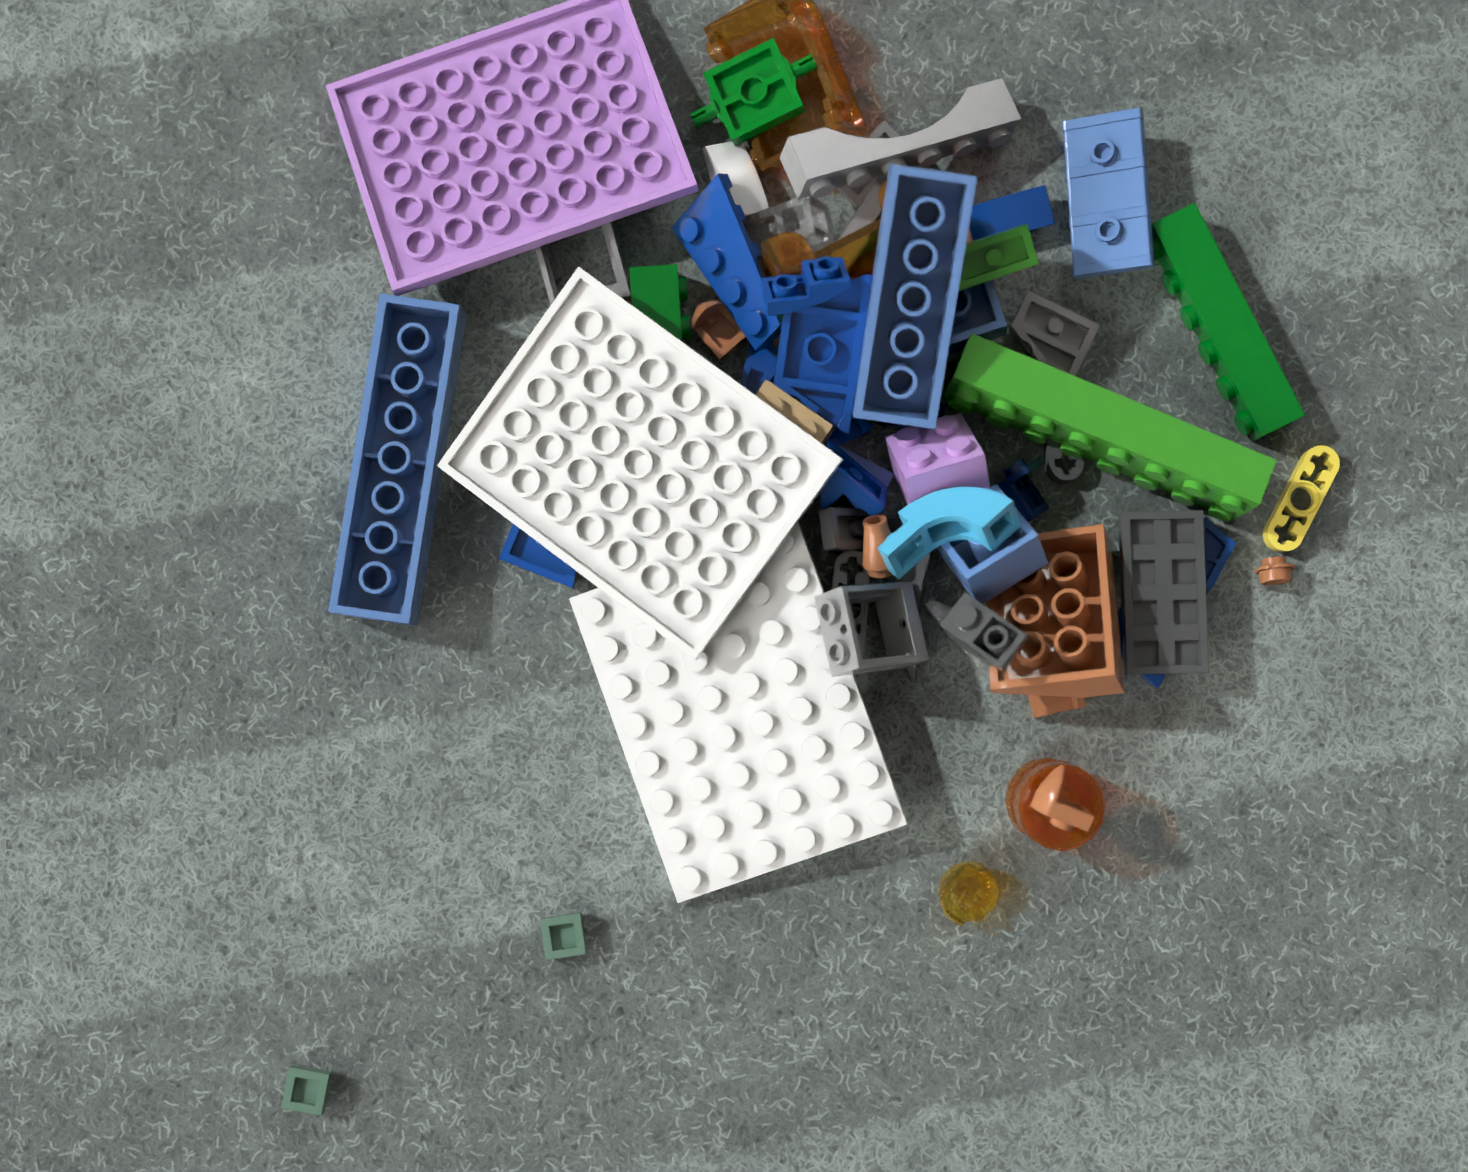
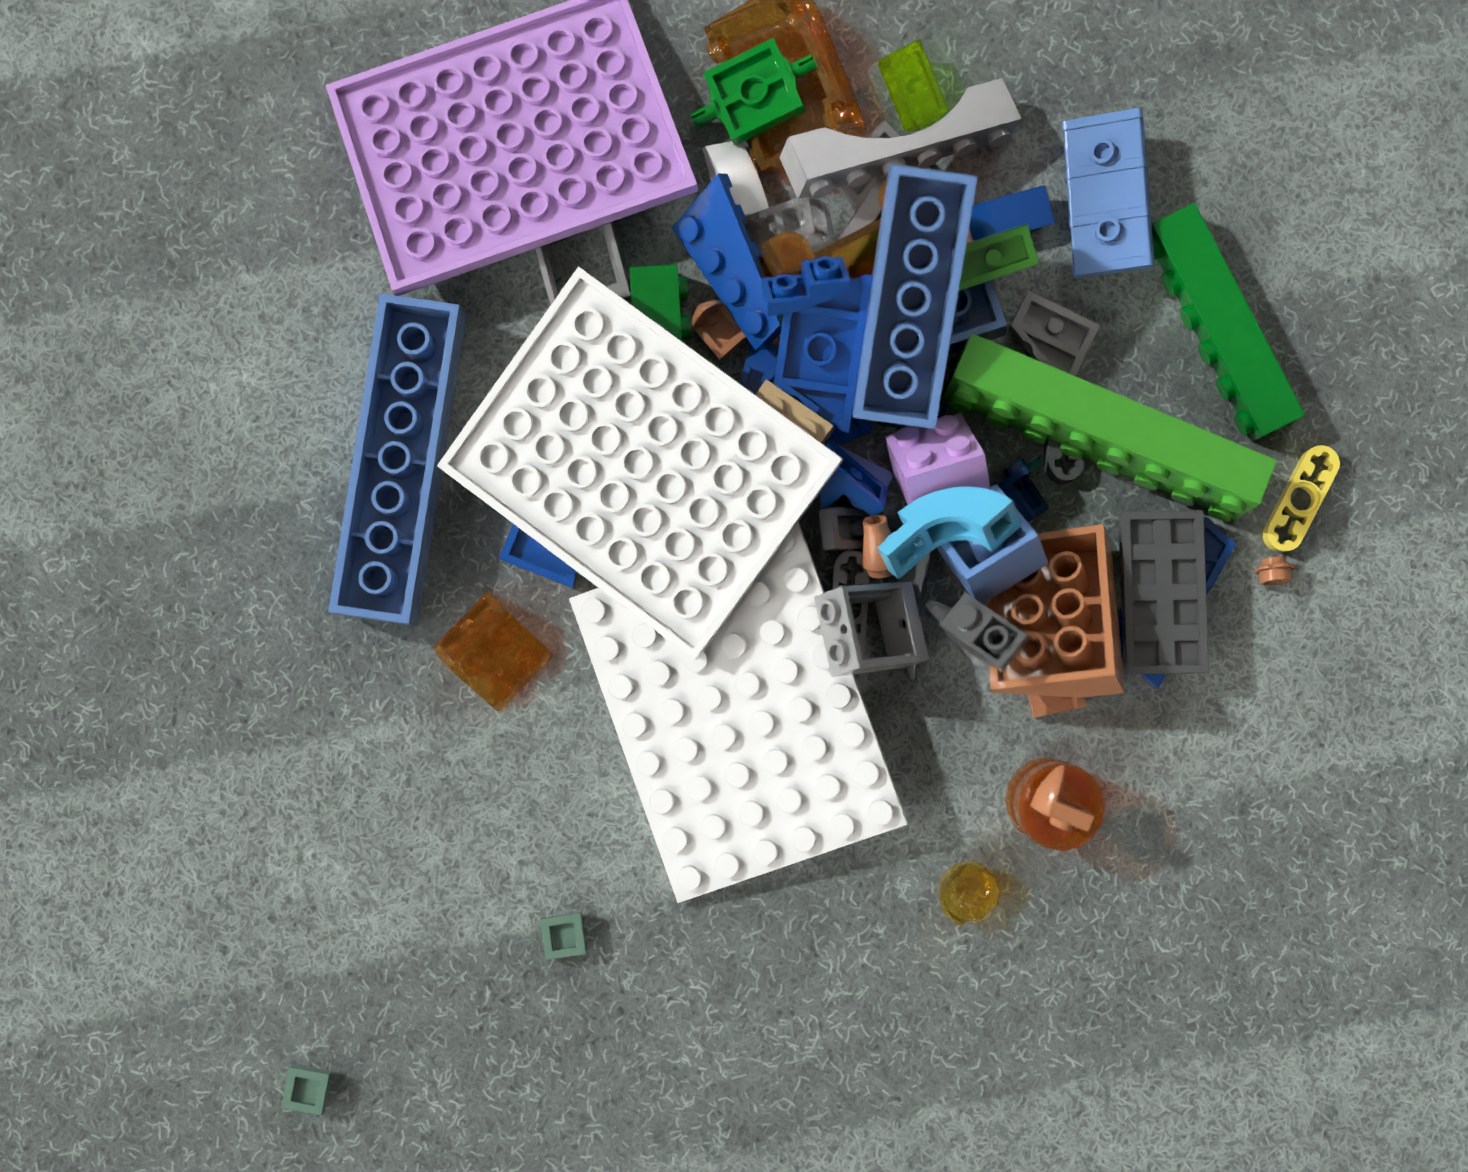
(492, 651): none -> clear orange bracket
(913, 87): none -> clear neon green slope

